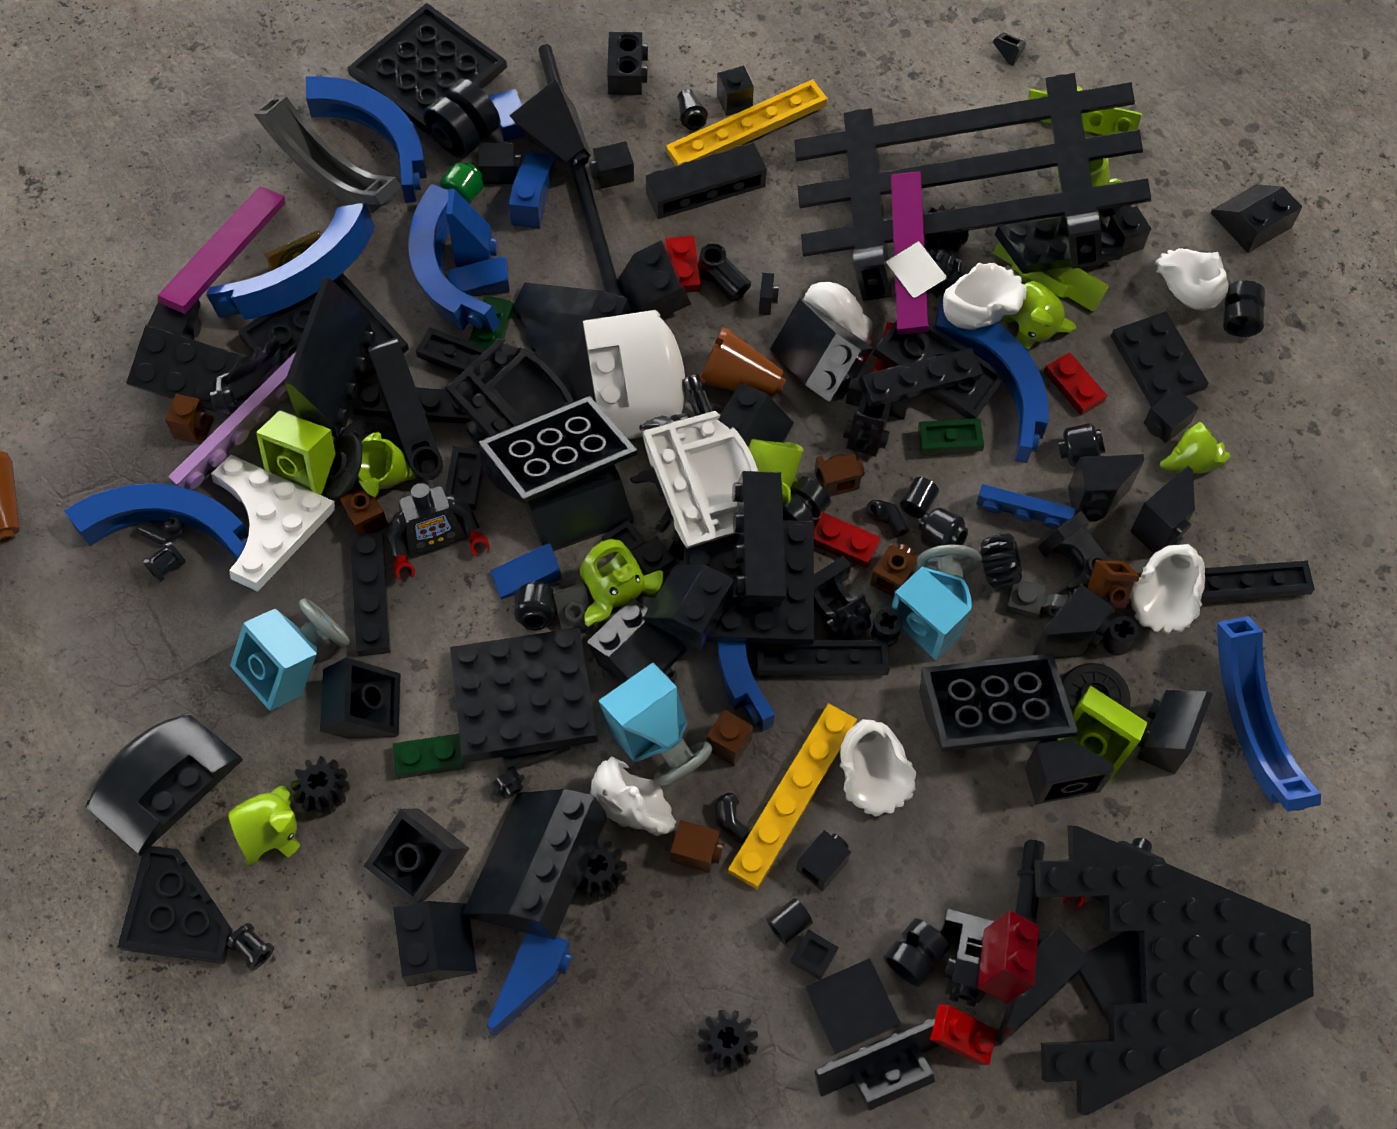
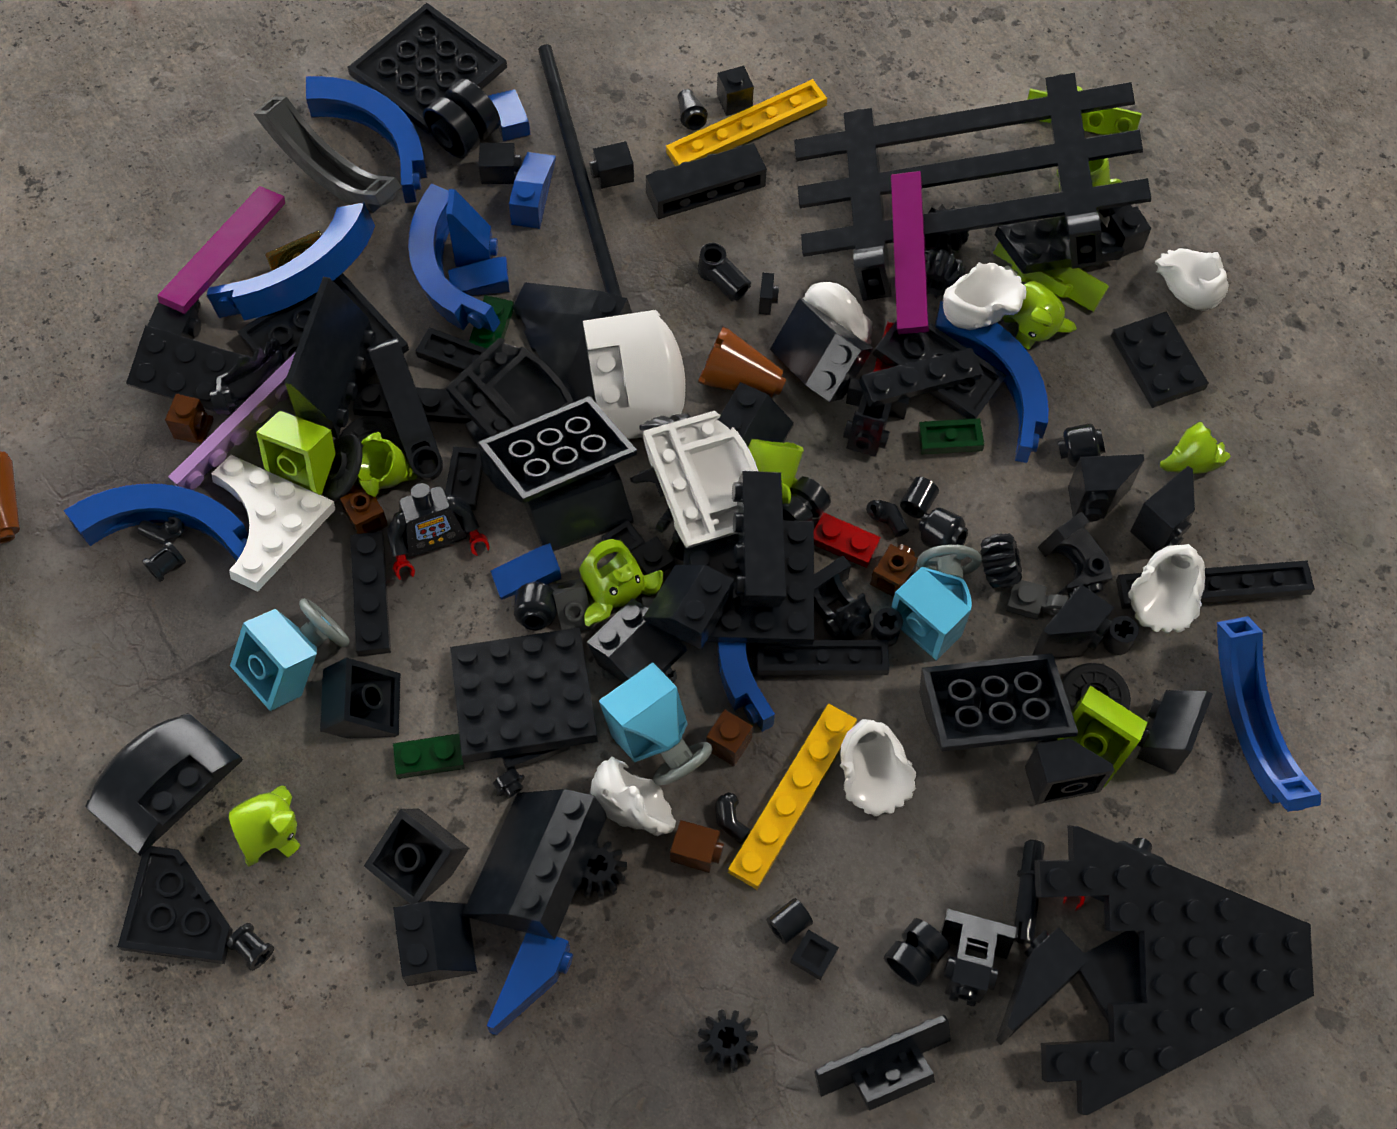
(320, 774): black gear -> none
(464, 179): green head -> none
(554, 126): black slope -> none
(625, 61): black brick -> none
(653, 282): black slope -> none
(685, 259): red plate -> none
(697, 397): black axle -> none
(824, 859): black brick -> none
(839, 473): reddish brown brick -> none
(852, 1006): black tile -> none
(916, 269): white sticker -> none
(963, 1034): red plate -> none
(1008, 957): dark red brick -> none
(1009, 47): black slope -> none
(1024, 507): blue plate -> none
(1075, 383): red plate -> none
(1113, 582): reddish brown brick -> none
(1170, 415): black brick -> none
(1244, 309): black wheel -> none
(1258, 215): black slope -> none

